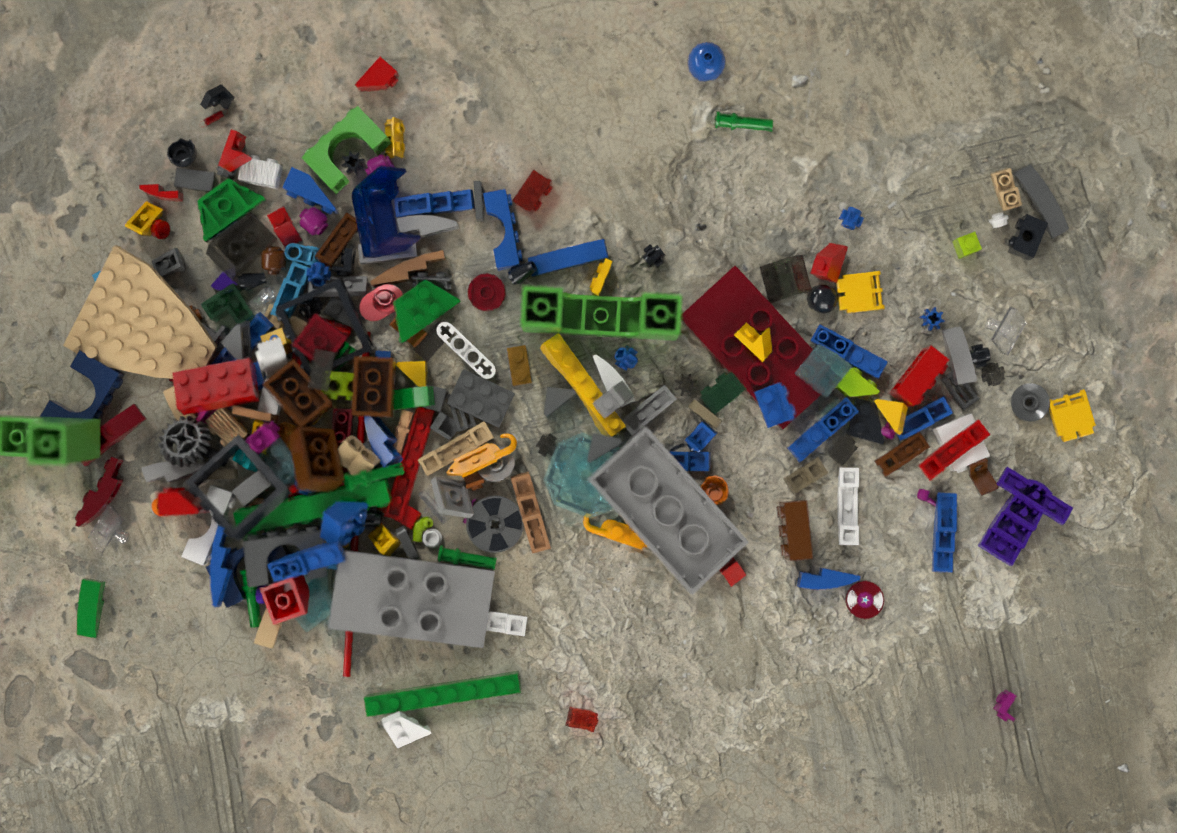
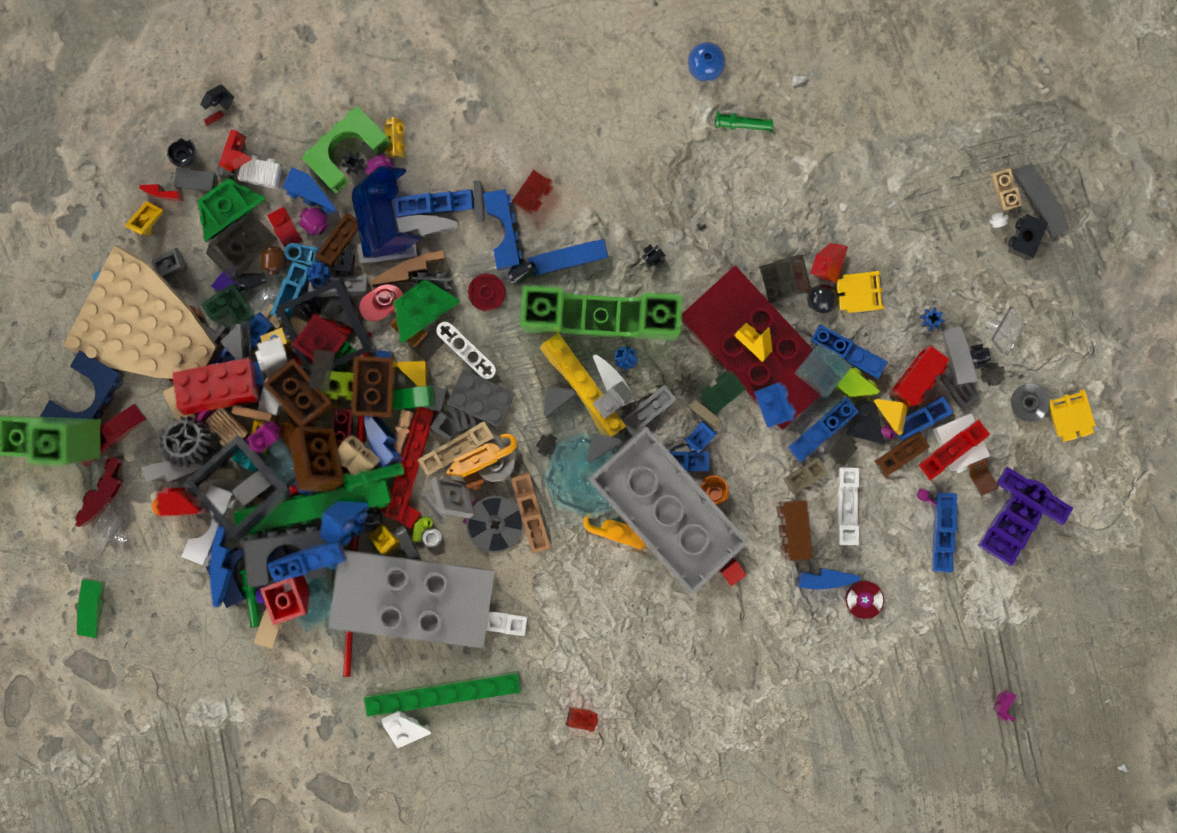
(160, 229): red tile -> none
(378, 77): red slope -> none
(456, 556): green pin -> none
(519, 365): pearl gold plate -> none
(597, 283): yellow plate -> none
(851, 218): blue gear -> none
(967, 245): lime brick -> none

